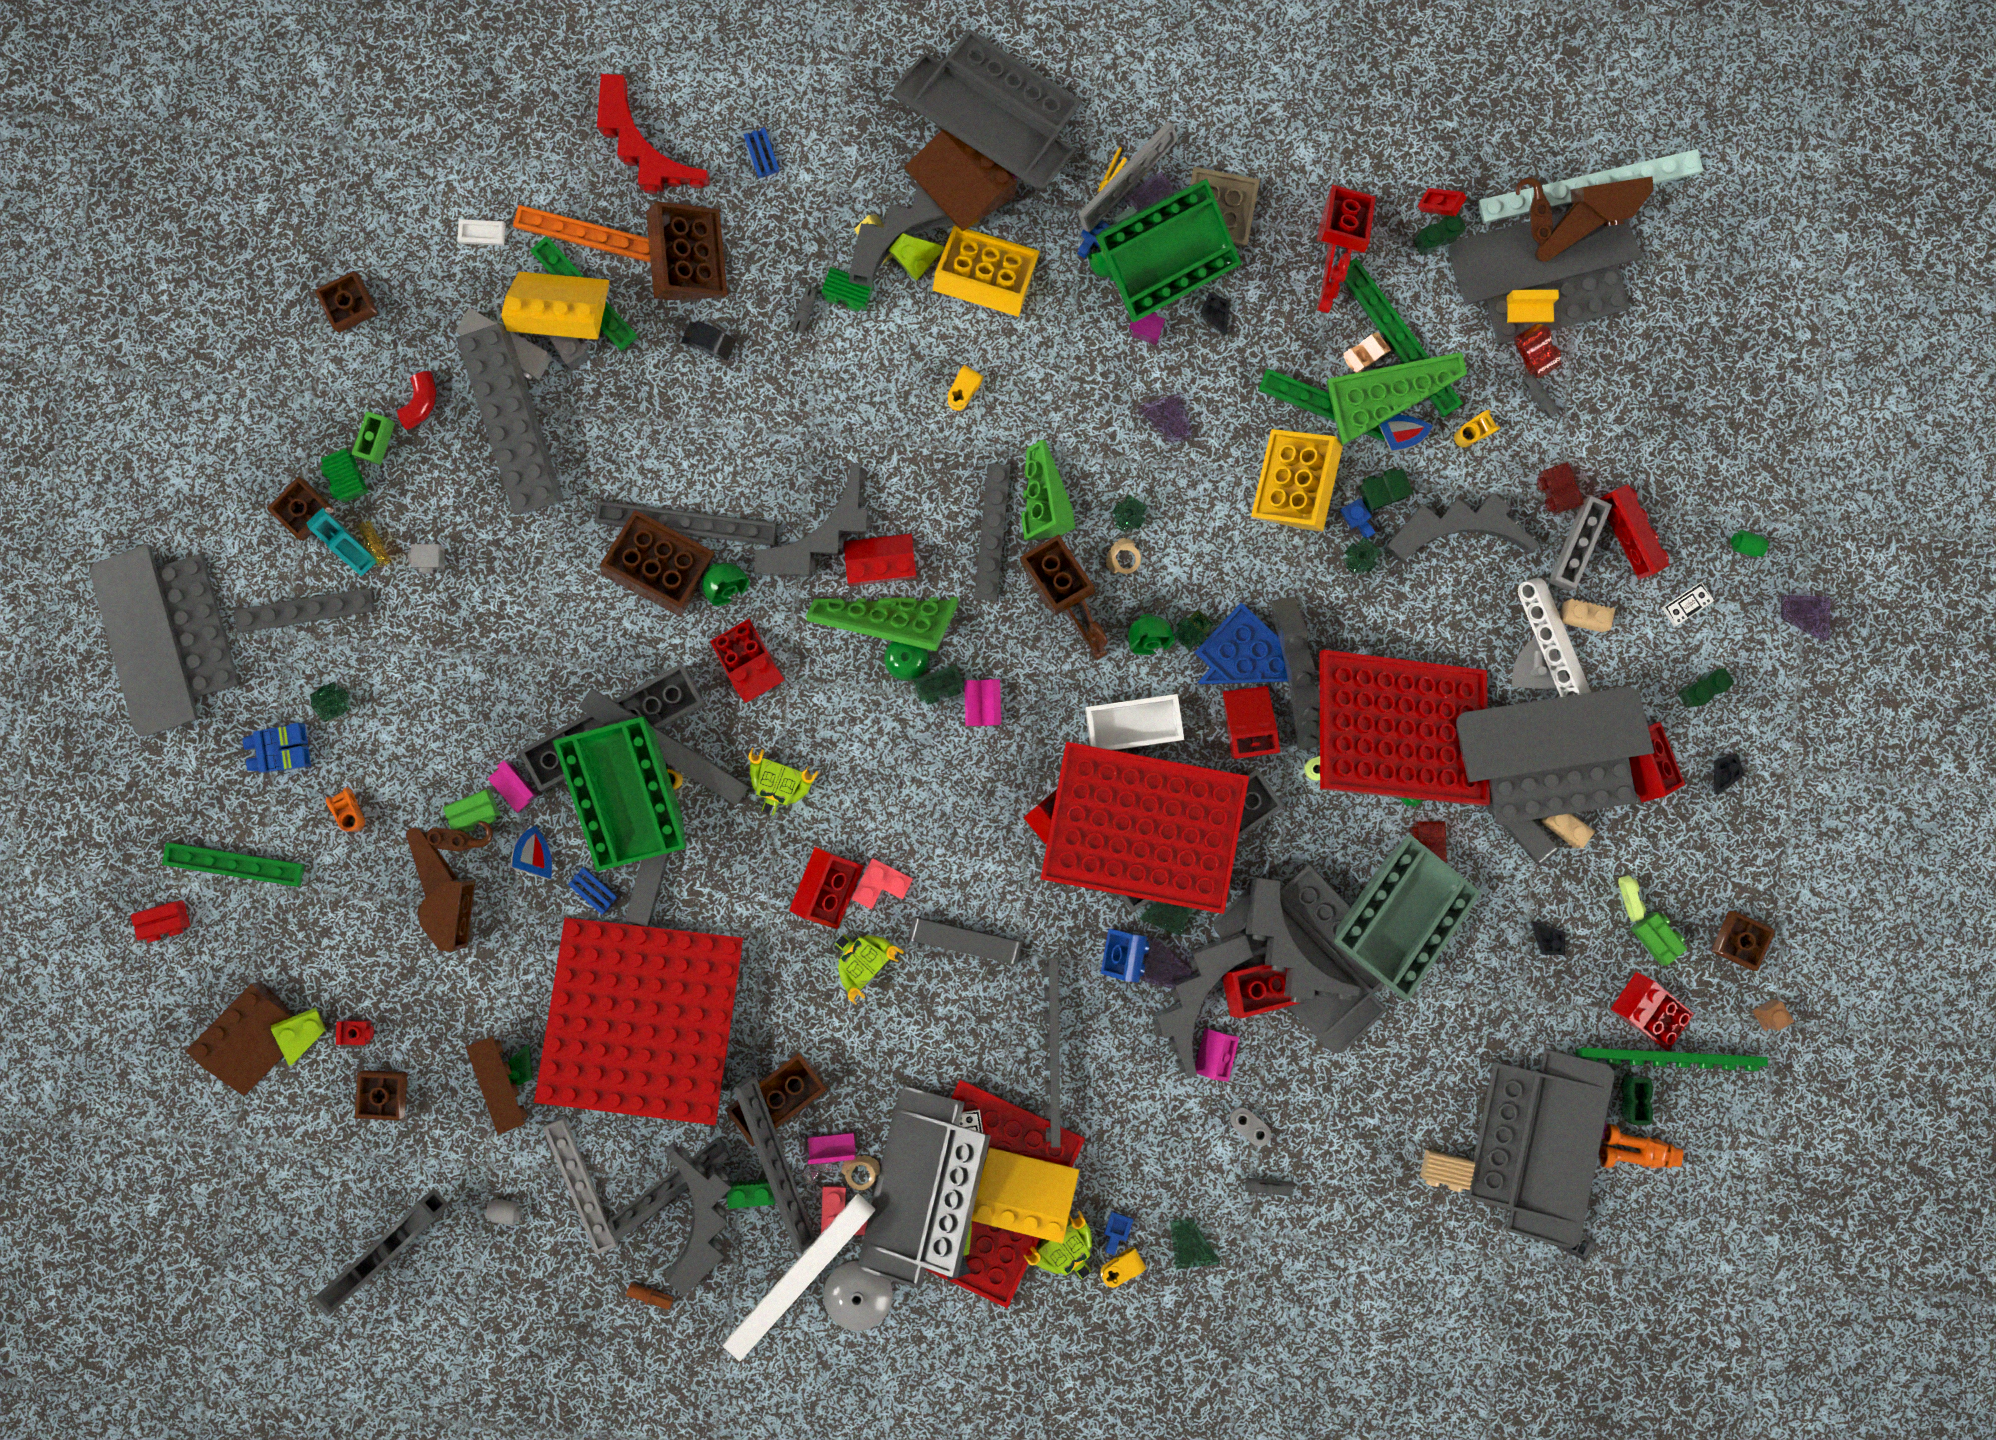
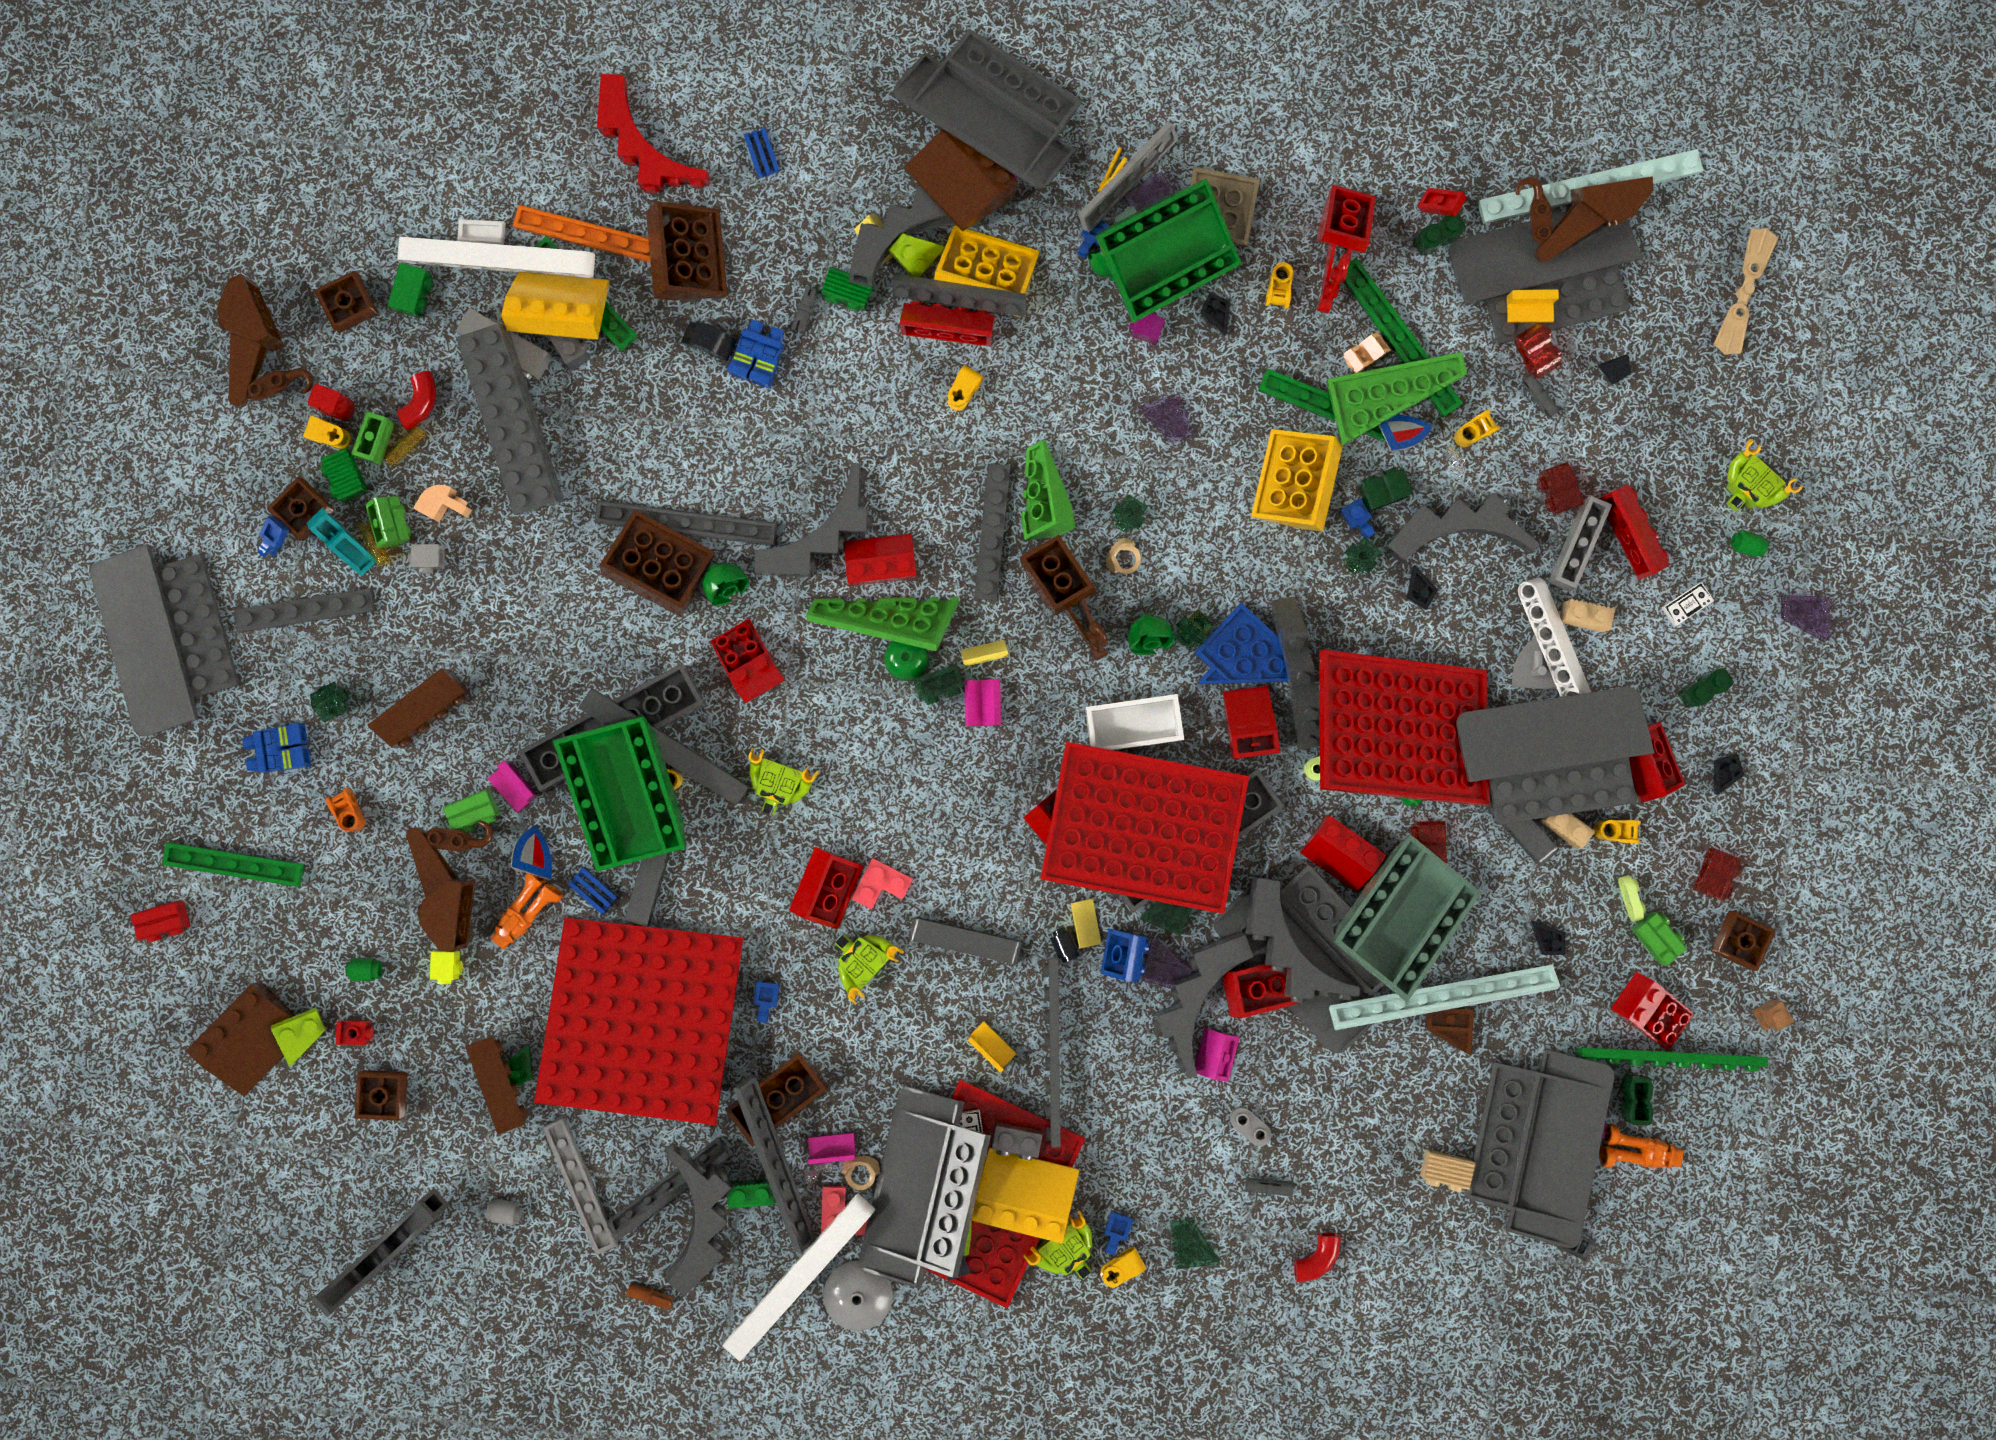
(252, 334): none -> reddish brown slope
(273, 536): none -> blue plate
(325, 432): none -> yellow piece
(331, 403): none -> red brick
(364, 969): none -> green brick
(388, 521): none -> bright green brick
(405, 446): none -> clear yellow pin
(410, 290): none -> green brick
(420, 708): none -> reddish brown slope
(437, 499): none -> light nougat brick
(445, 966): none -> neon yellow brick
(496, 257): none -> white beam
(515, 921): none -> orange piece
(757, 355): none -> blue hips
(766, 996): none -> blue plate
(947, 324): none -> red slope
(959, 295): none -> dark grey plate
(984, 653): none -> light yellow slope
(991, 1046): none -> yellow panel
(1016, 1140): none -> flat silver brick
(1064, 944): none -> black brick
(1085, 923): none -> light yellow slope
(1280, 290): none -> yellow piece
(1321, 1260): none -> red cylinder
(1342, 853): none -> red slope
(1420, 589): none -> black piece
(1444, 997): none -> light aqua plate
(1453, 1026): none -> reddish brown wing
(1457, 462): none -> clear arm
(1616, 368): none -> black piece
(1620, 830): none -> yellow piece
(1717, 874): none -> clear red brick
(1733, 329): none -> tan piece
(1754, 482): none -> lime torso

